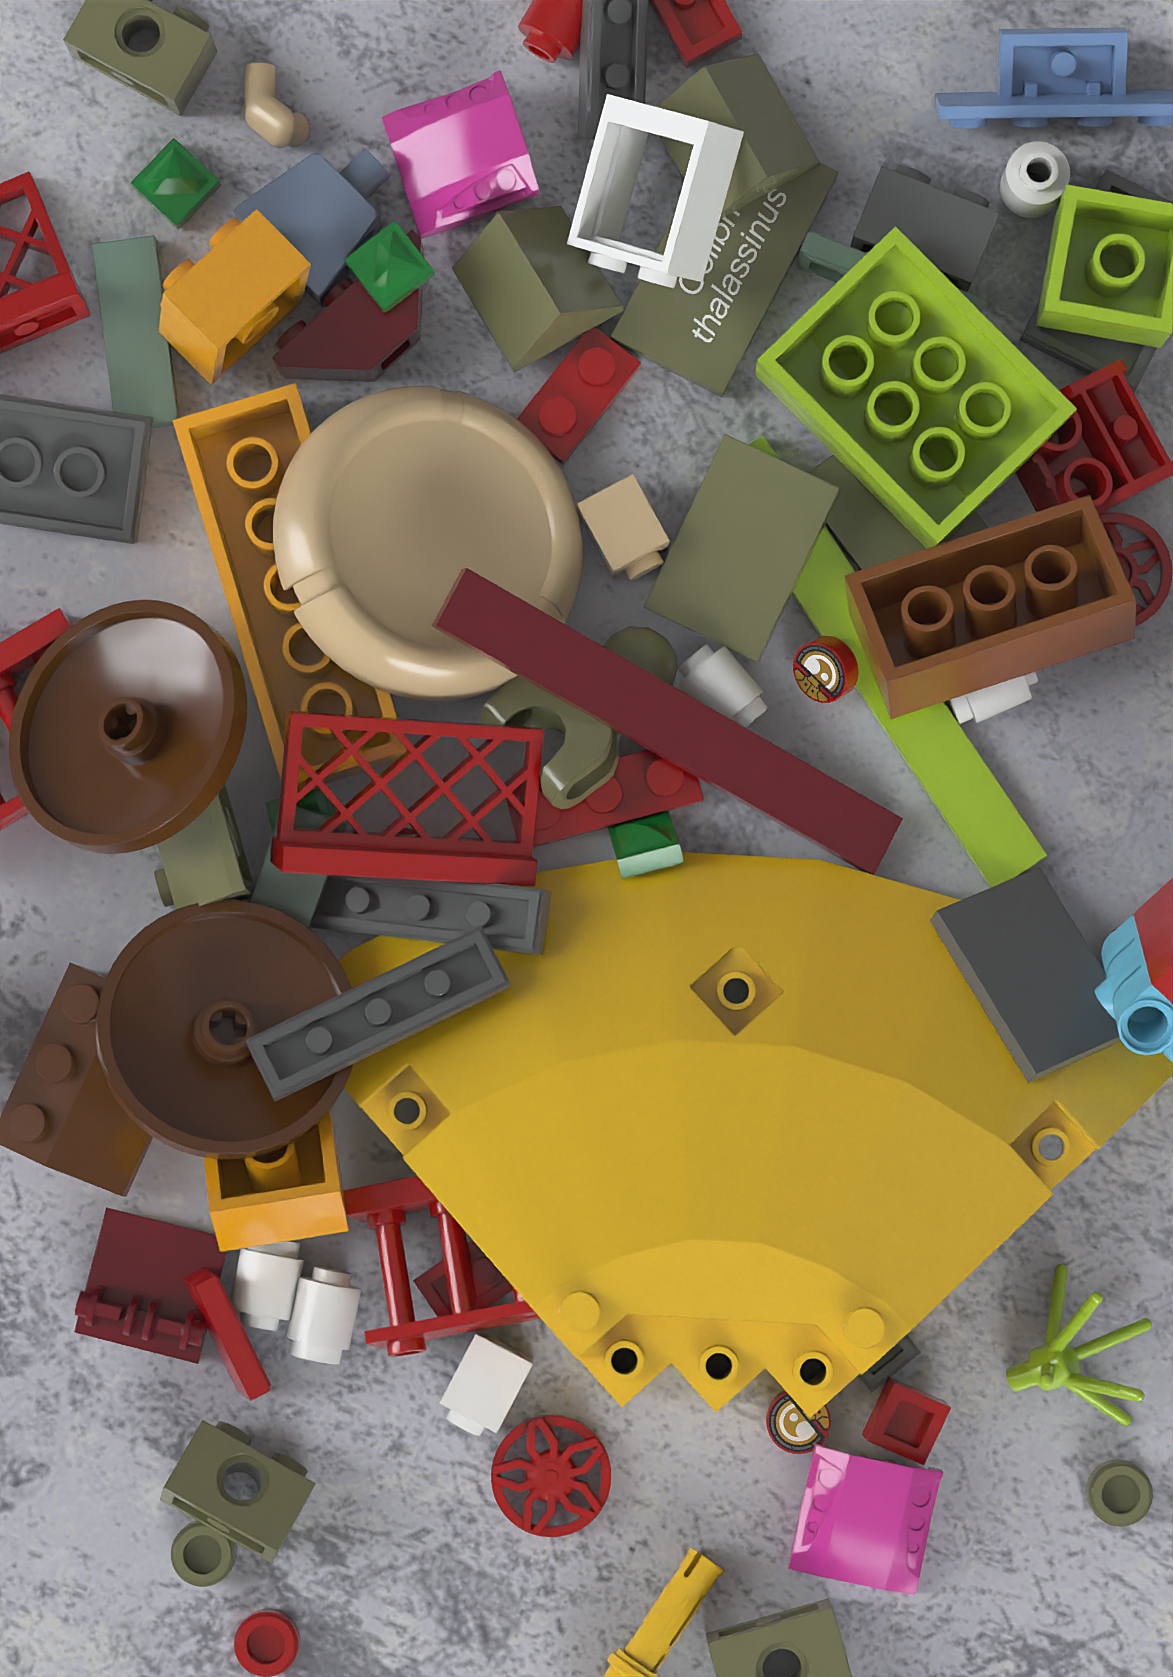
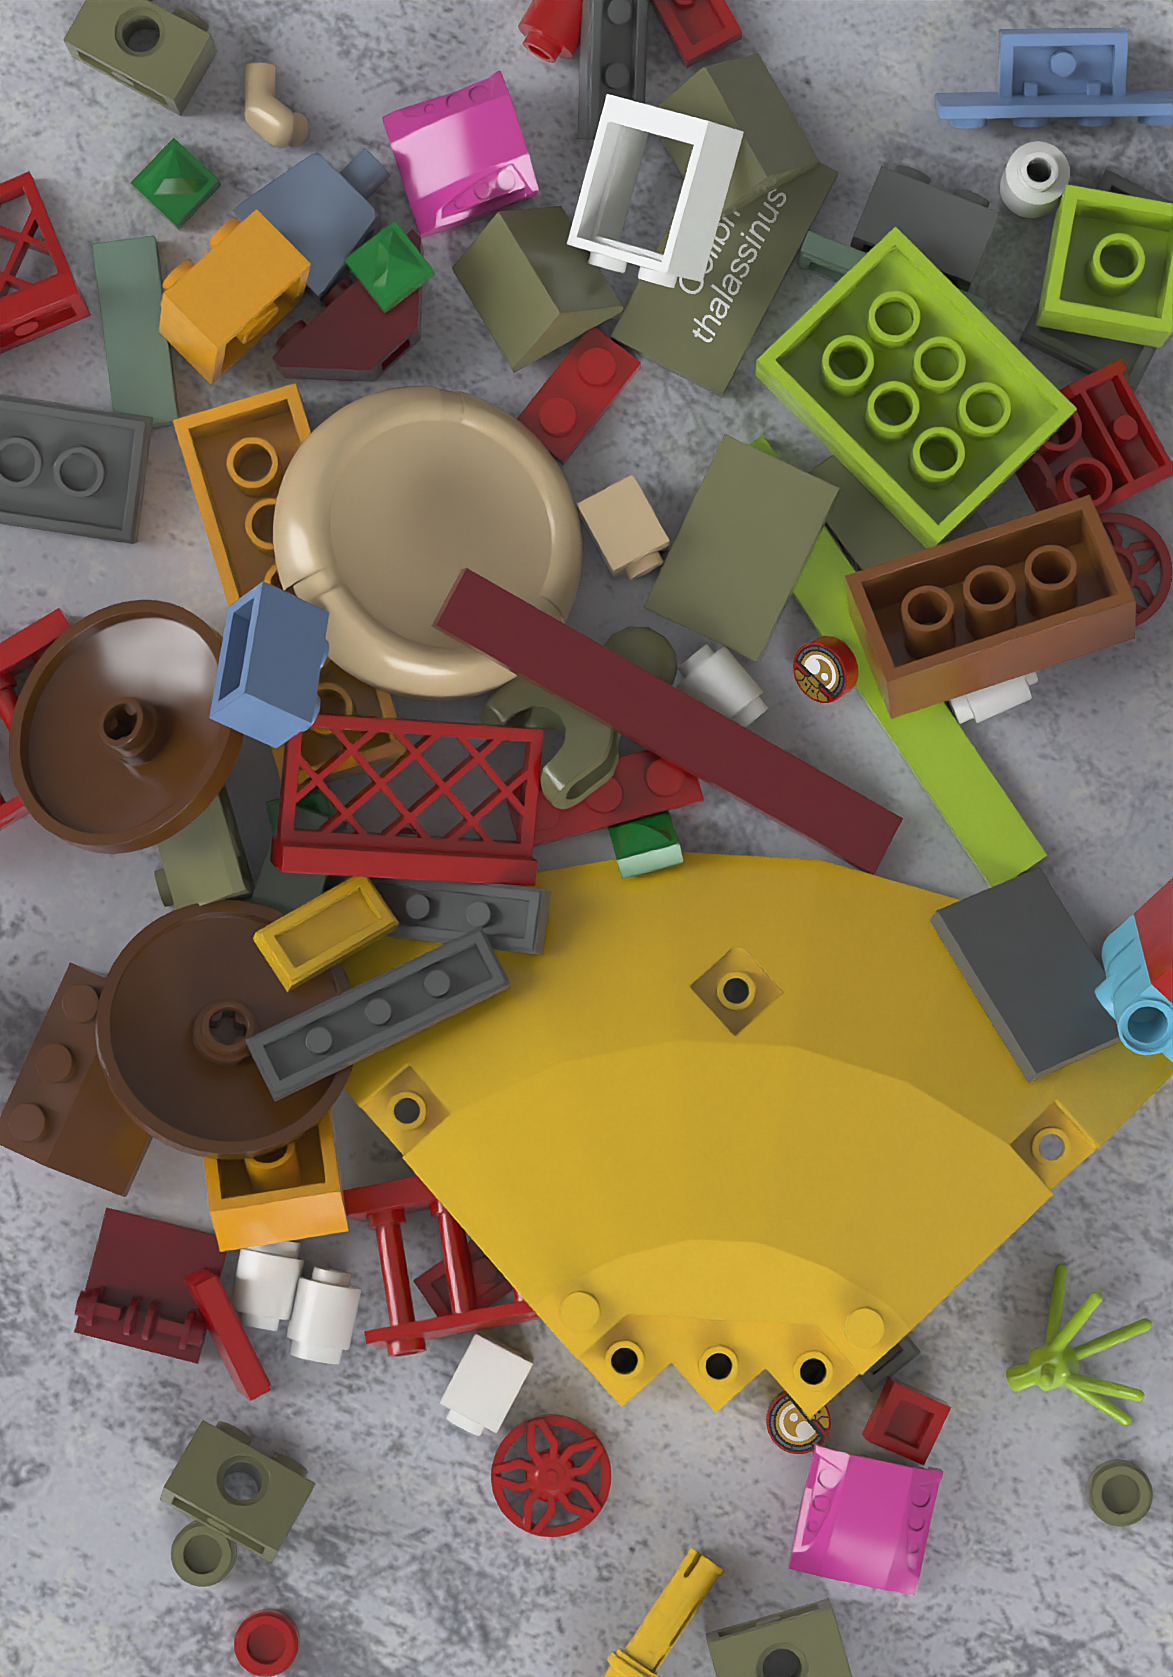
(270, 665): none -> medium blue brick
(325, 931): none -> yellow tile

